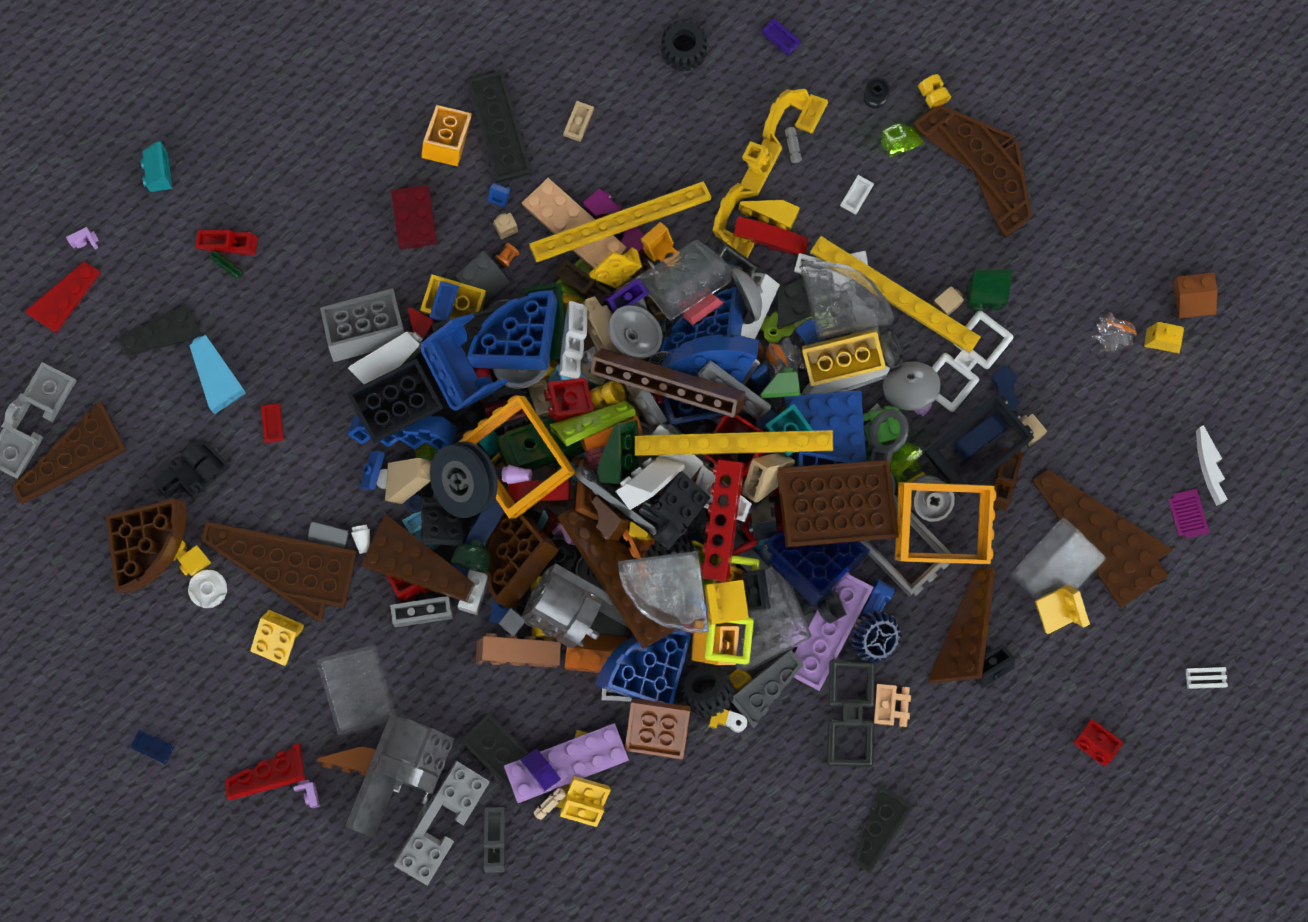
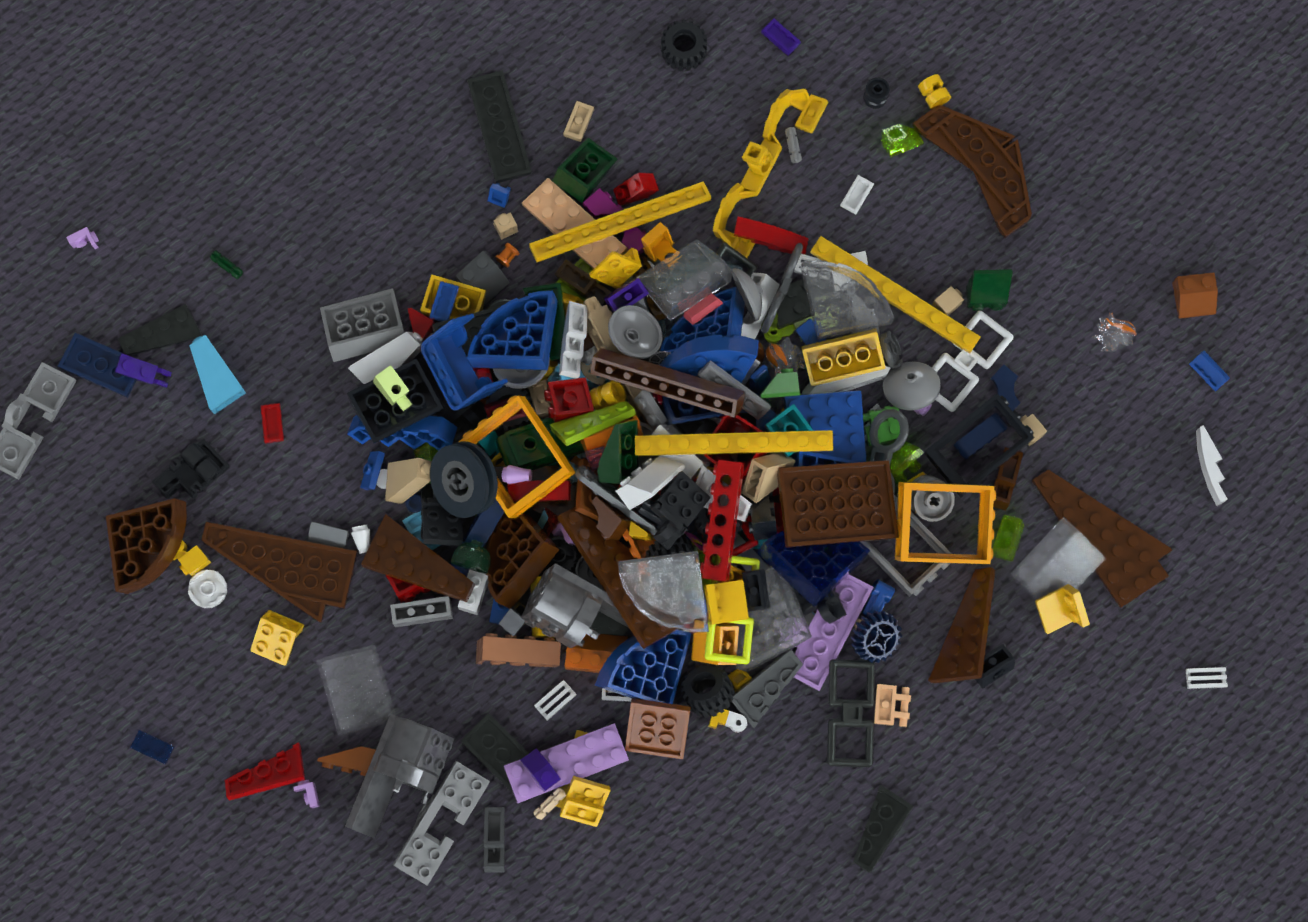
(62, 299): red wing -> none
(78, 451): reddish brown wing -> none
(96, 364): none -> dark blue plate
(141, 370): none -> dark purple hinge
(156, 167): teal slope -> none
(227, 241): red slope -> none
(389, 380): none -> yellowish green torso
(414, 217): dark red brick -> none
(446, 135): light orange slope -> none
(551, 693): none -> white tile
(584, 169): none -> dark green slope
(636, 188): none -> red slope
(697, 542): none -> dark pink sticker
(776, 212): yellow slope -> none
(785, 283): none -> dark grey bar
(1008, 538): none -> clear neon green brick
(1098, 742): red bracket -> none
(1166, 337): yellow torso -> none
(1188, 514): magenta window -> none
(1209, 370): none -> blue plate

